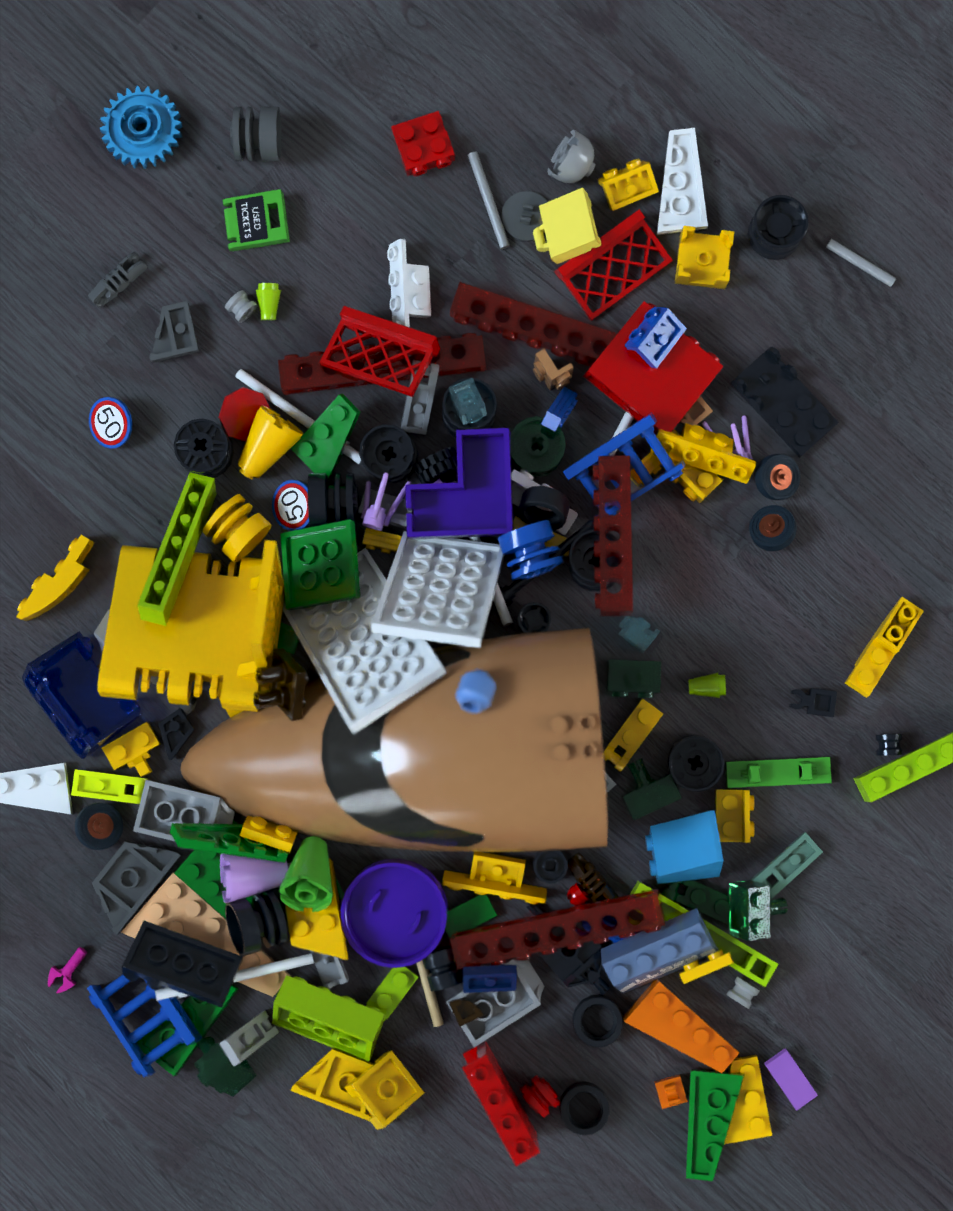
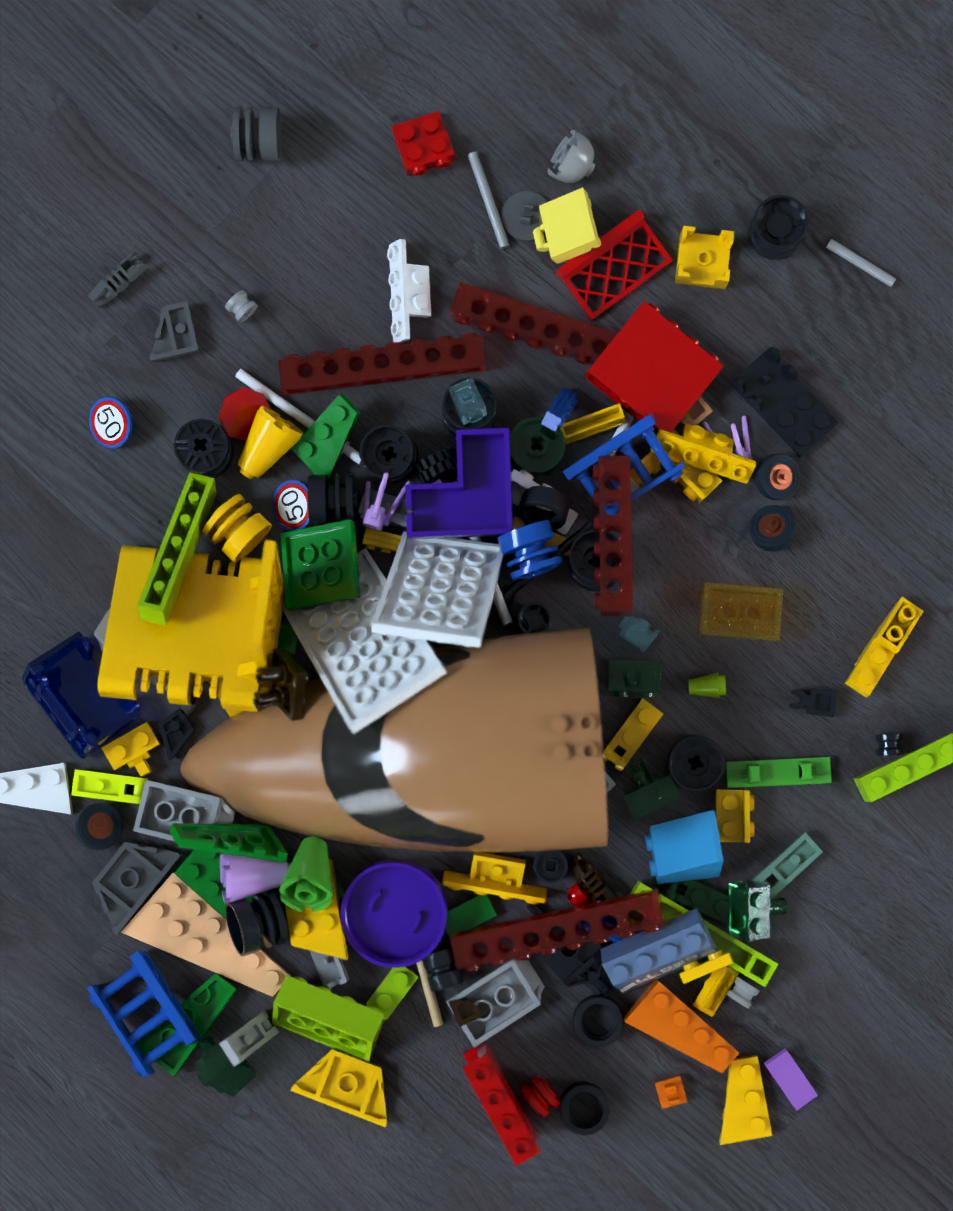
(50, 590): yellow slope -> none
(67, 971): dark pink bar -> none
(138, 109): dark azure gear -> none
(181, 964): black hinge -> none
(249, 973): white bar -> none
(250, 220): container -> none
(268, 299): lime cone -> none
(269, 834): yellow plate -> none
(385, 1089): yellow panel -> none
(393, 335): red fence -> none
(418, 407): light grey plate -> none
(475, 691): medium blue head -> none
(489, 978): dark blue plate -> none
(548, 372): medium nougat bracket -> none
(593, 423): none -> yellow piece
(628, 184): yellow bracket -> none
(656, 335): blue bracket -> none
(682, 185): white wing -> none
(710, 1114): green wing -> none
(715, 990): none -> yellow plate
(740, 612): none -> clear yellow brick

